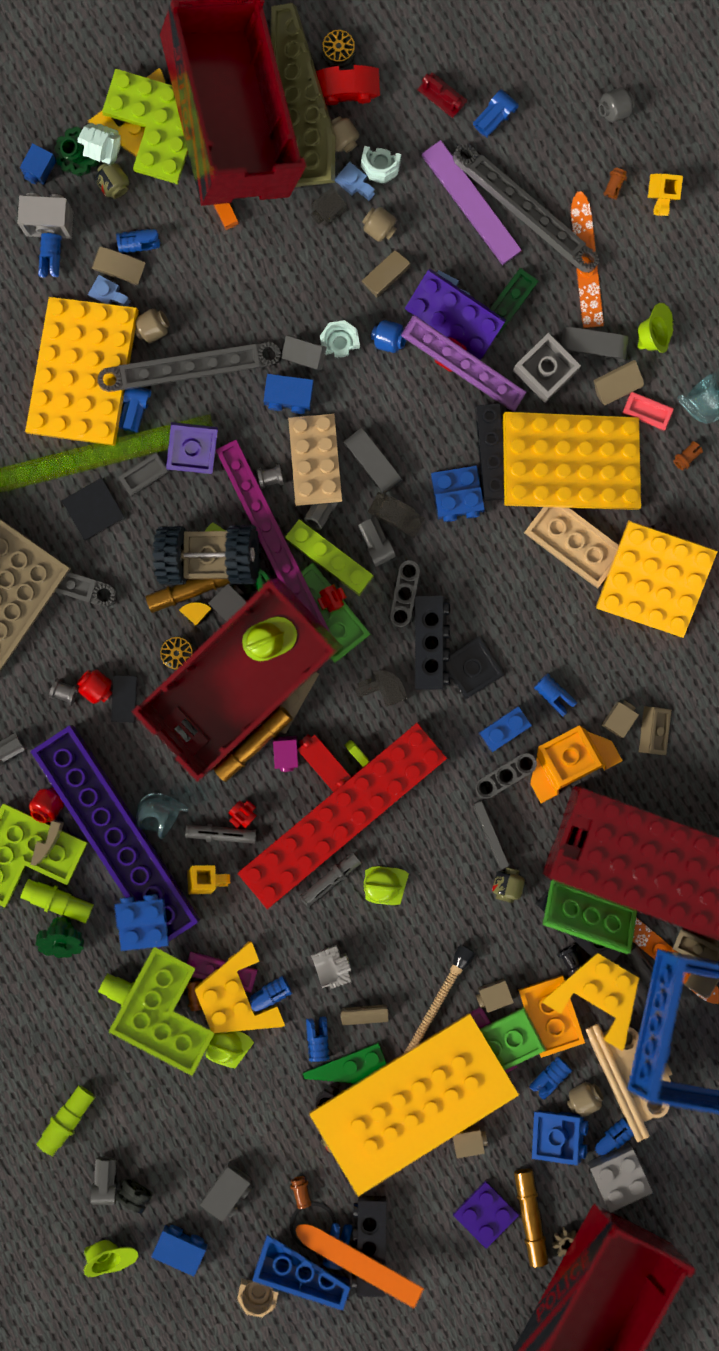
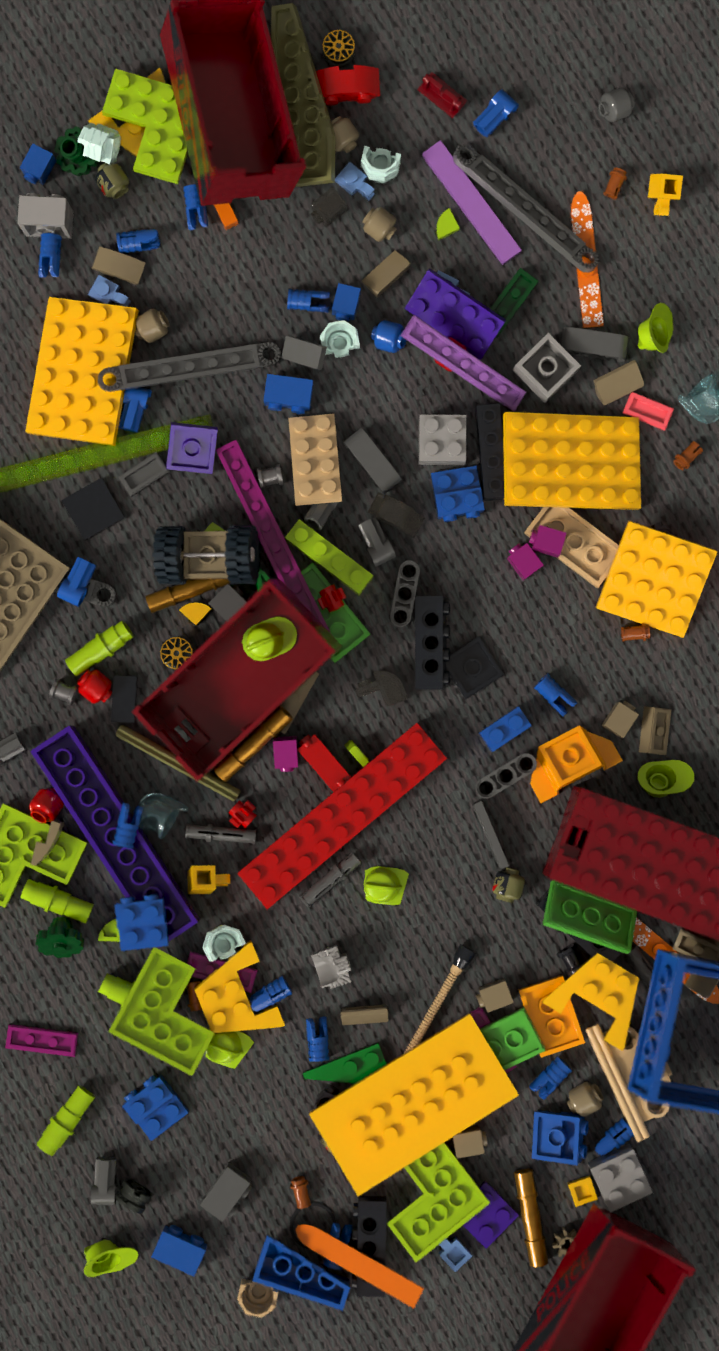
(41, 1040): none -> magenta tile
(74, 587): none -> blue piece
(99, 648): none -> lime piece
(110, 932): none -> lime tile
(126, 831): none -> blue hinge
(154, 1106): none -> blue plate
(168, 758): none -> olive axle
(193, 205): none -> blue hinge
(221, 942): none -> light aqua hair
(302, 300): none -> blue hinge
(346, 302): none -> blue brick
(442, 439): none -> light grey brick
(446, 225): none -> lime tile
(446, 1203): none -> lime plate
(454, 1253): none -> medium blue plate
(524, 560): none -> magenta brick
(547, 540): none -> magenta brick
(582, 1191): none -> yellow tile
(635, 632): none -> dark orange pin
(665, 777): none -> lime piece

